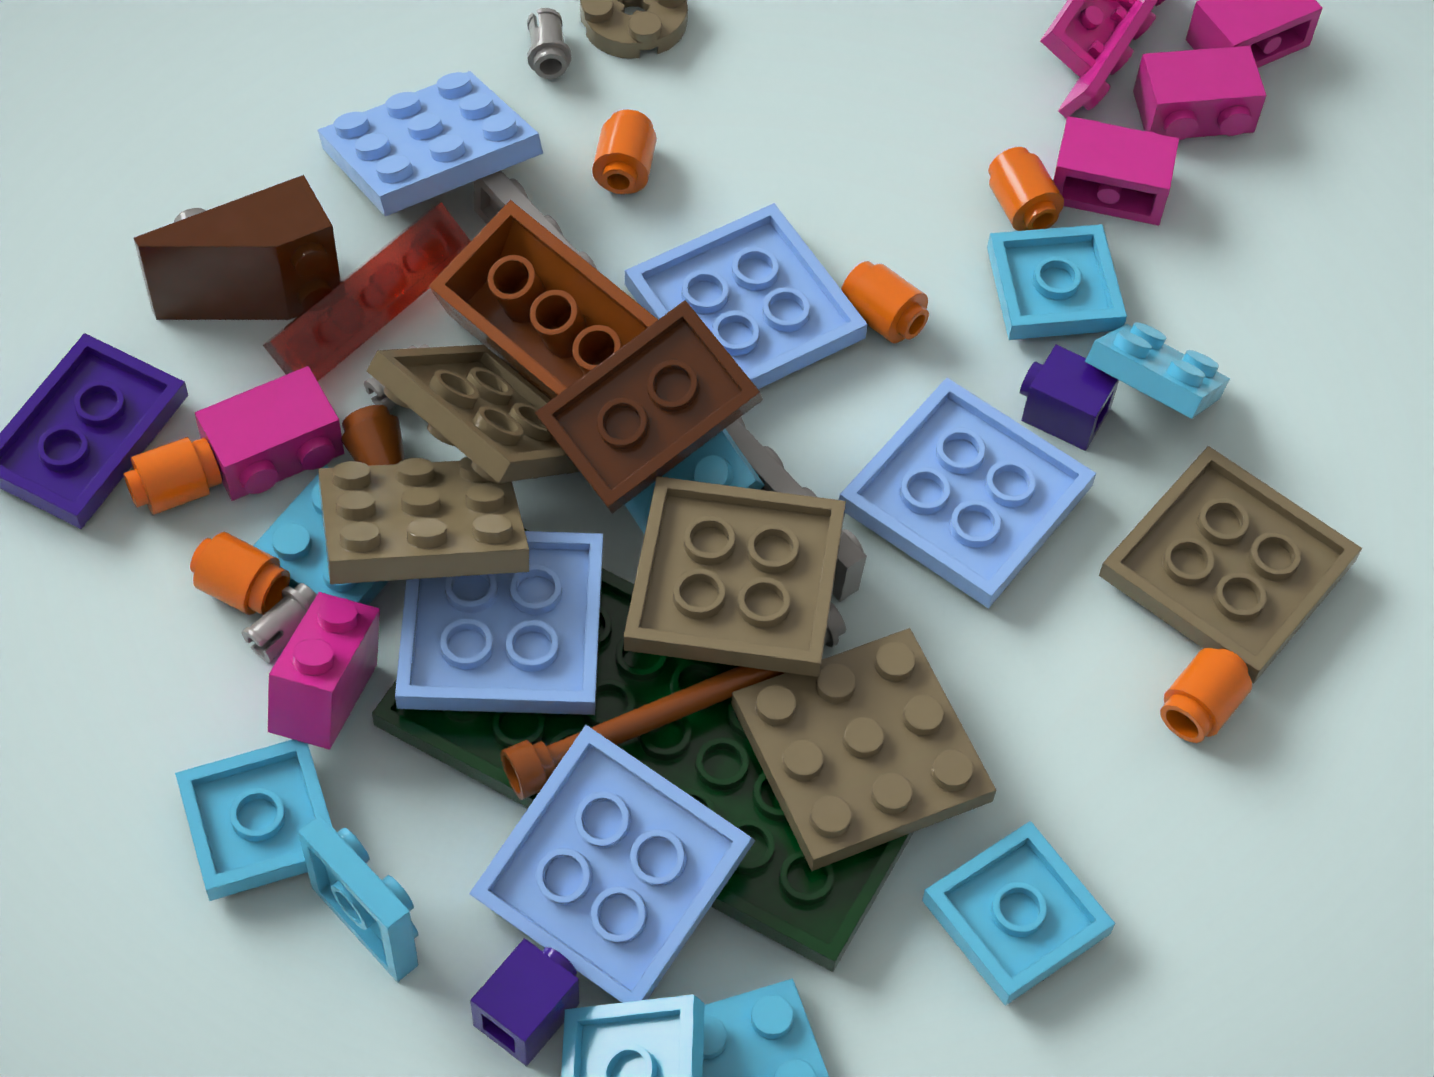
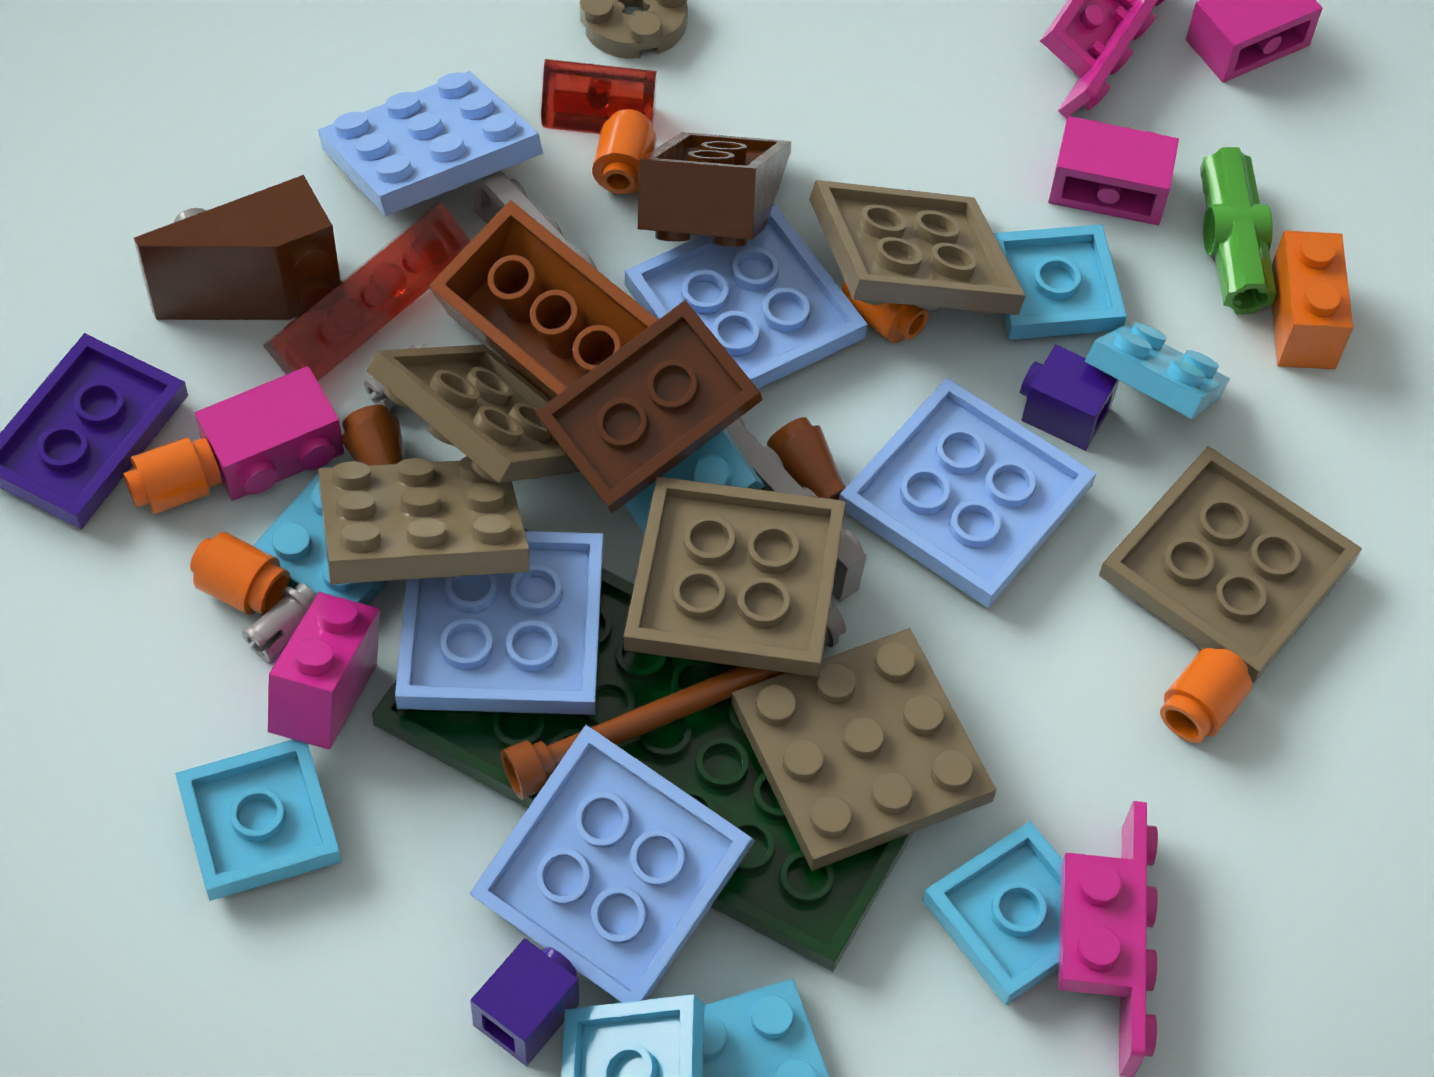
(368, 906): medium azure plate -> none
(548, 52): light grey pin -> none
(587, 95): none -> clear red slope
(710, 187): none -> reddish brown slope
(808, 457): none -> dark orange cone
(915, 248): none -> dark tan plate
(1025, 190): orange brick -> none
(1104, 932): none -> dark pink bracket
(1199, 92): dark pink brick -> none
(1237, 231): none -> bright green piece
(1311, 300): none -> orange brick

